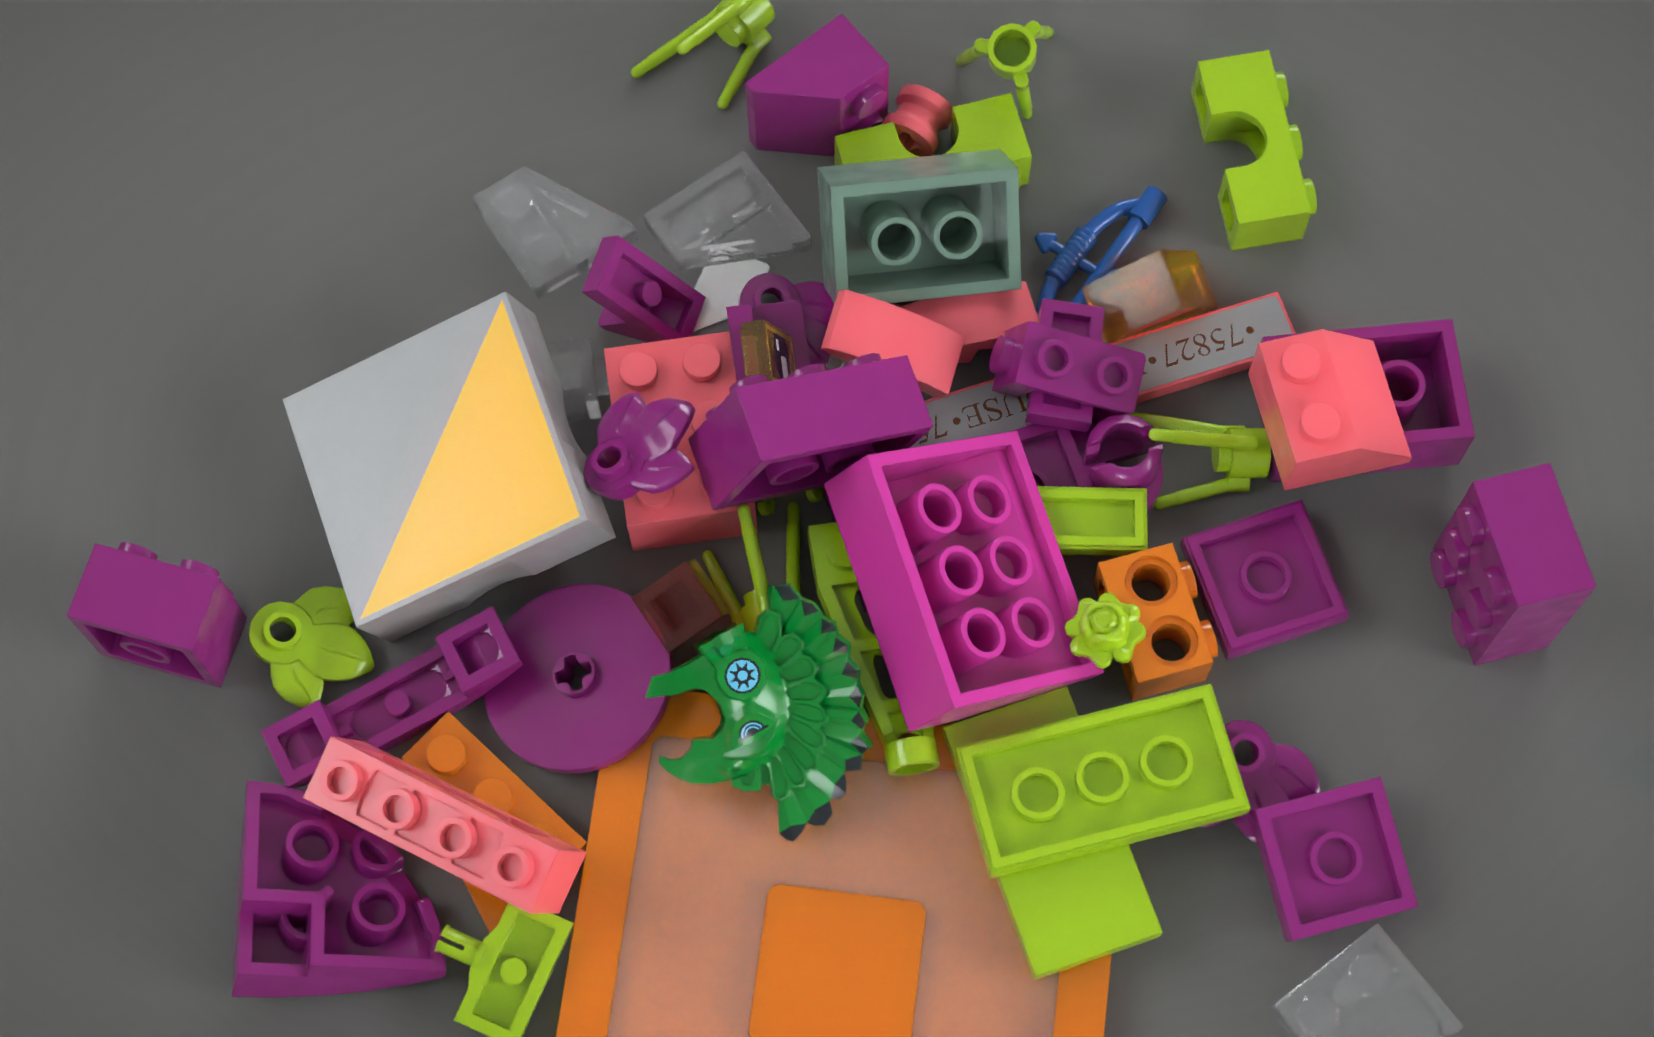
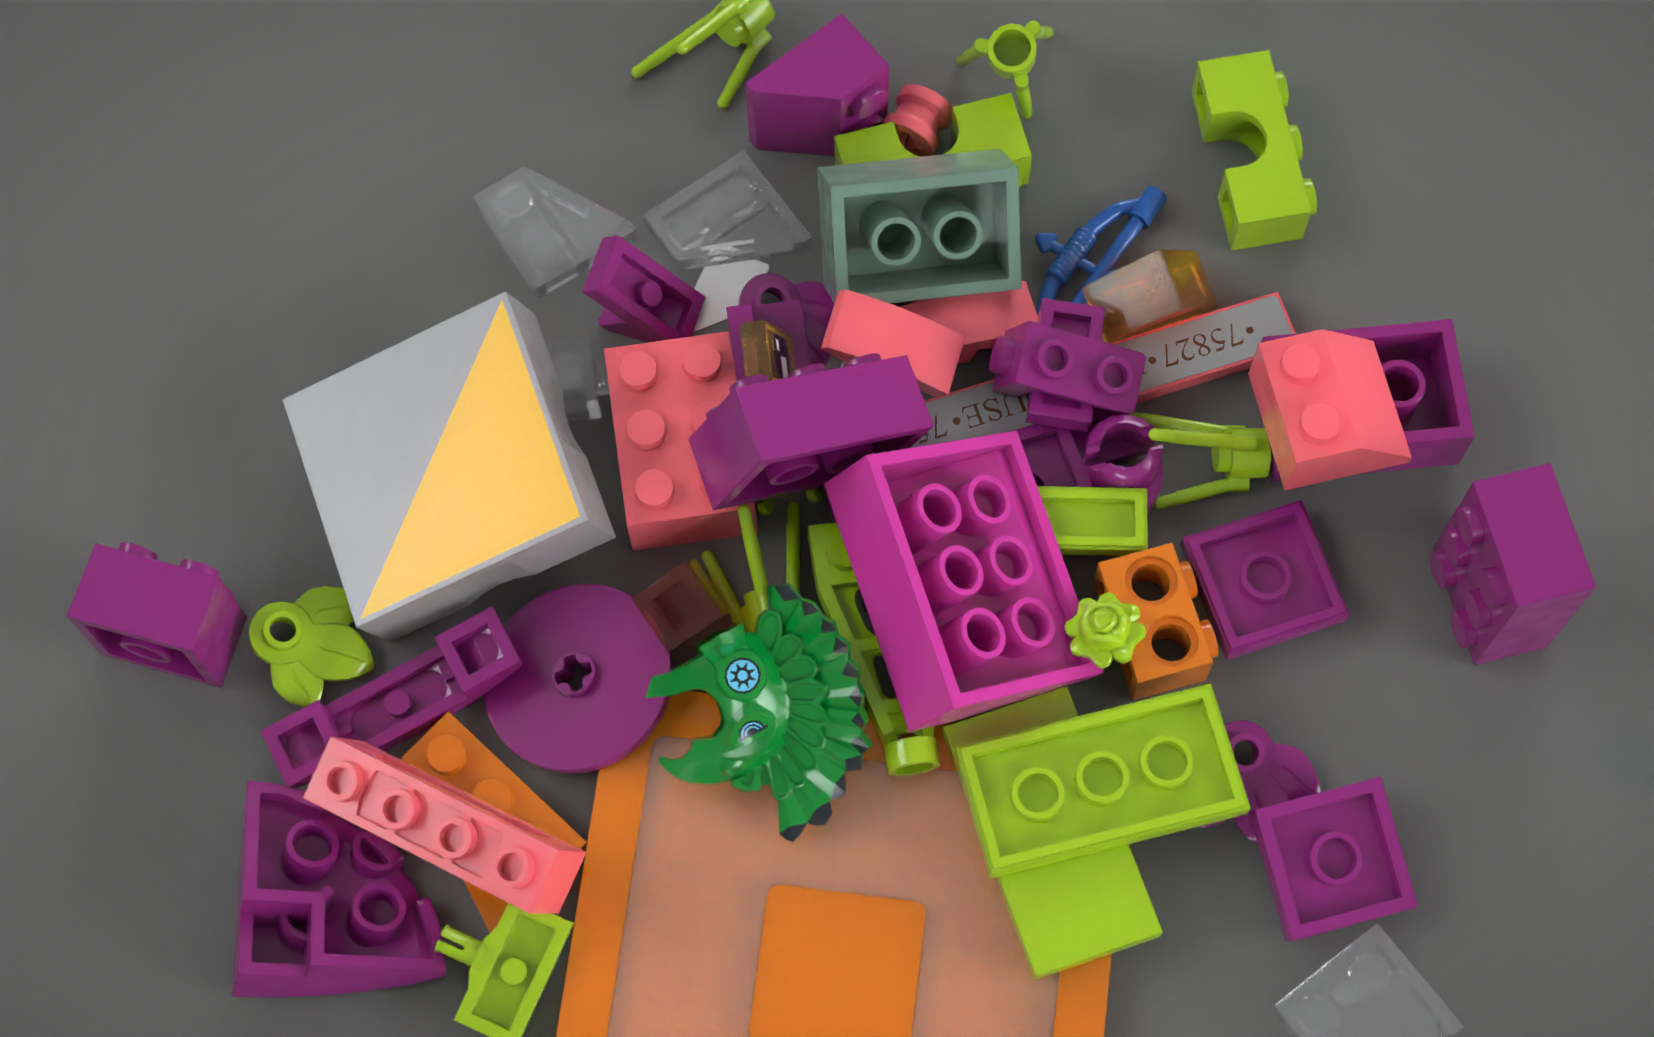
(639, 447): magenta plate -> none

